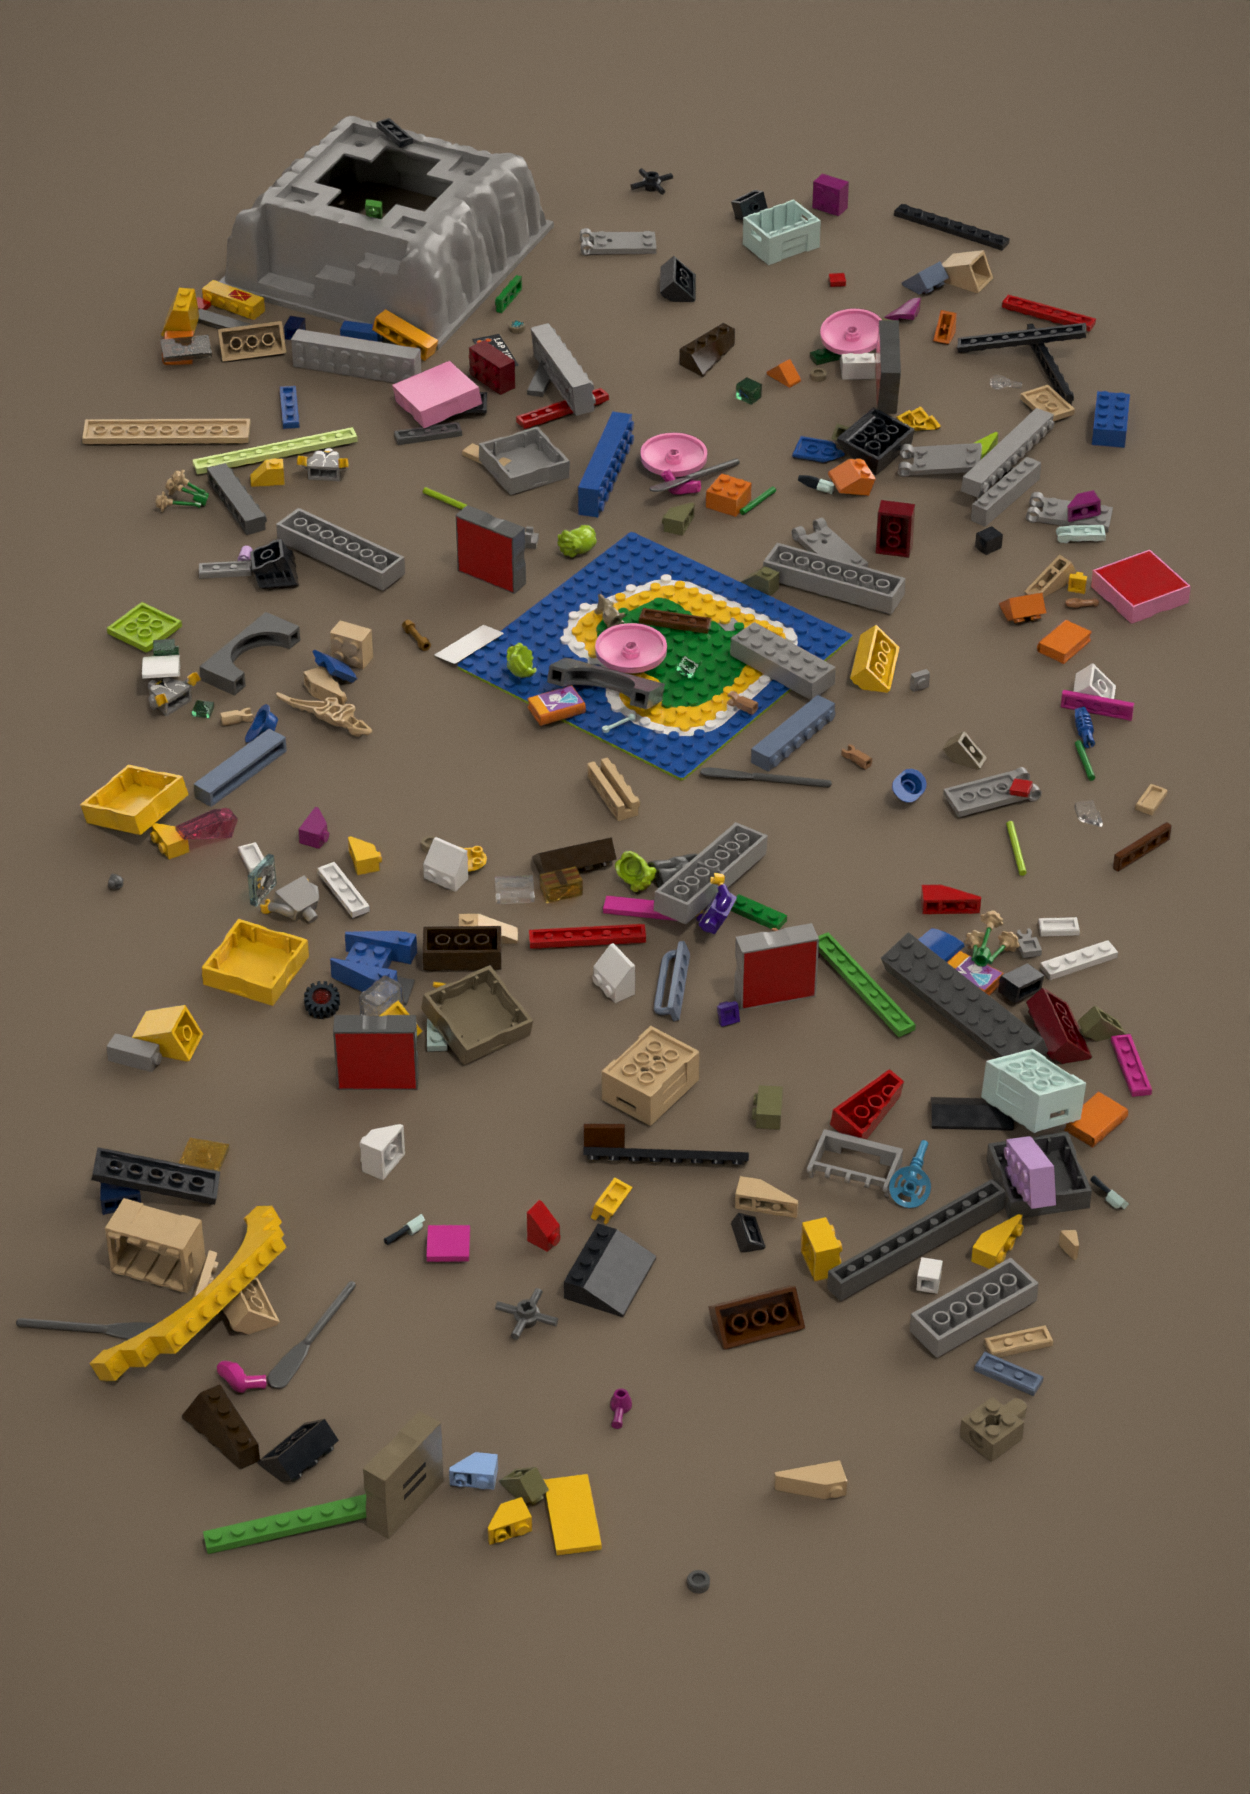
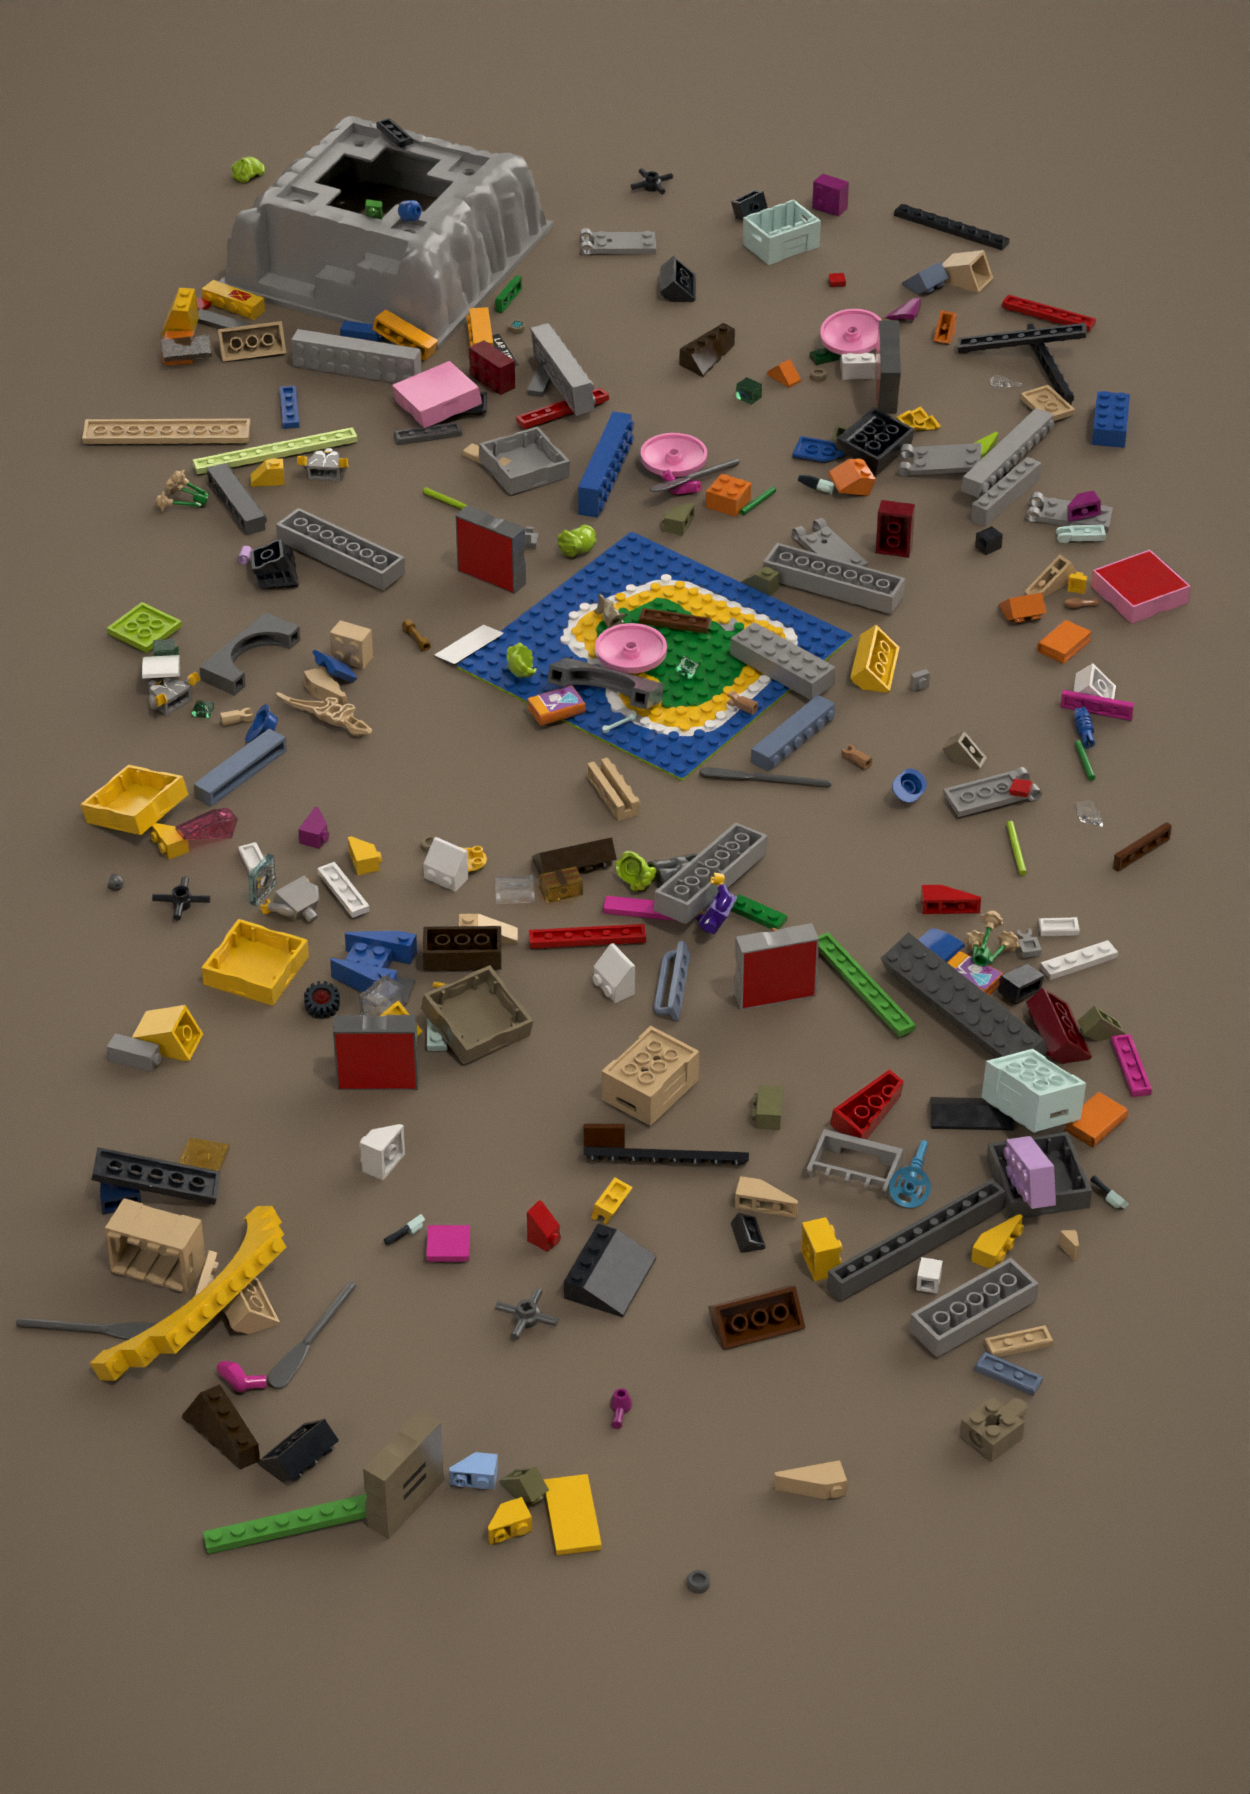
(181, 898): none -> black bar
(224, 569): light grey tile -> none
(246, 169): none -> lime hair
(292, 324): clear blue brick -> none
(409, 210): none -> blue head
(479, 326): none -> light orange brick
(728, 1013): dark purple tile -> none
(1151, 799): tan tile -> none

